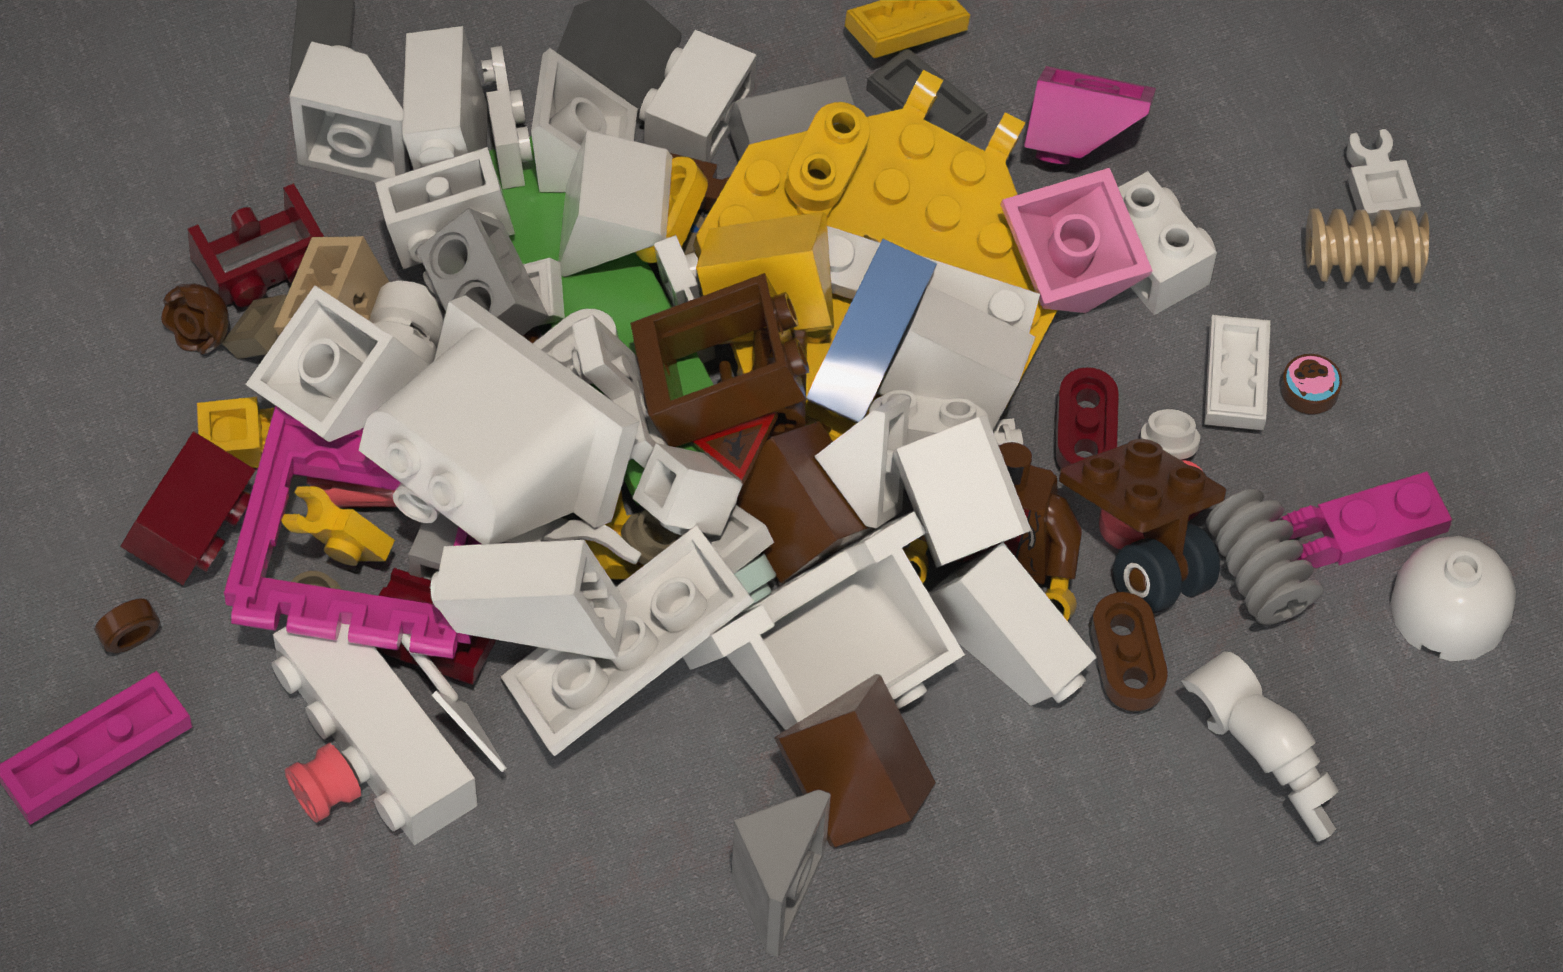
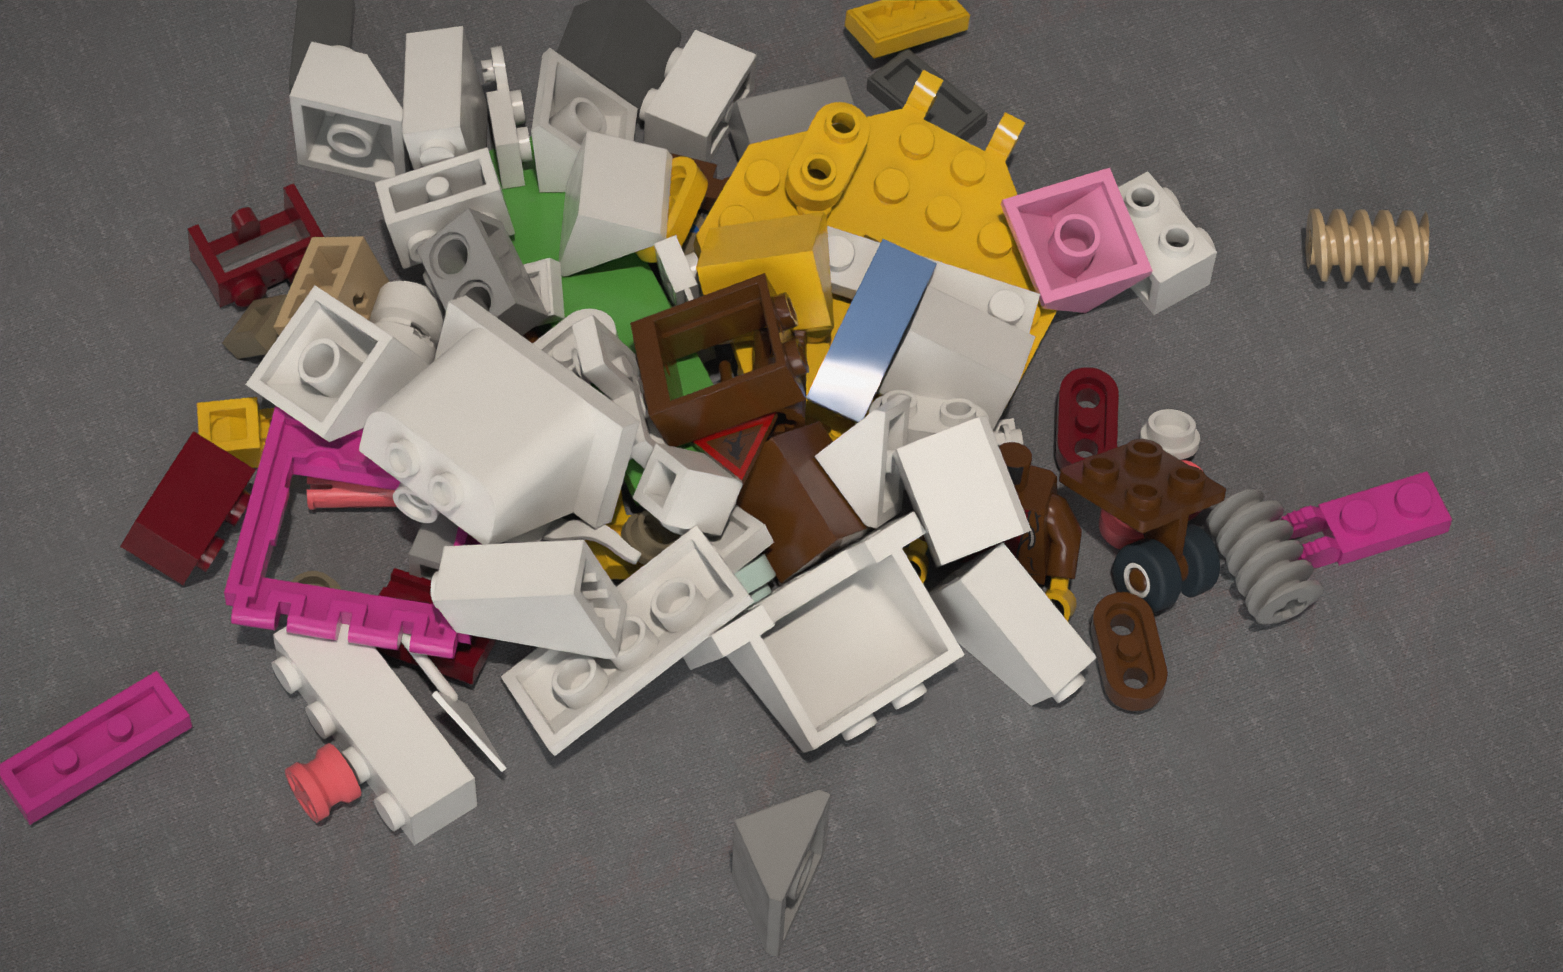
(127, 626): reddish brown tile -> none
(195, 317): reddish brown plate -> none
(343, 531): yellow plate -> none
(862, 758): reddish brown slope -> none
(1081, 112): dark pink slope -> none
(1237, 372): white plate -> none
(1267, 732): white piece -> none
(1311, 383): tile -> none
(1377, 181): white plate -> none
(1454, 598): white cylinder -> none

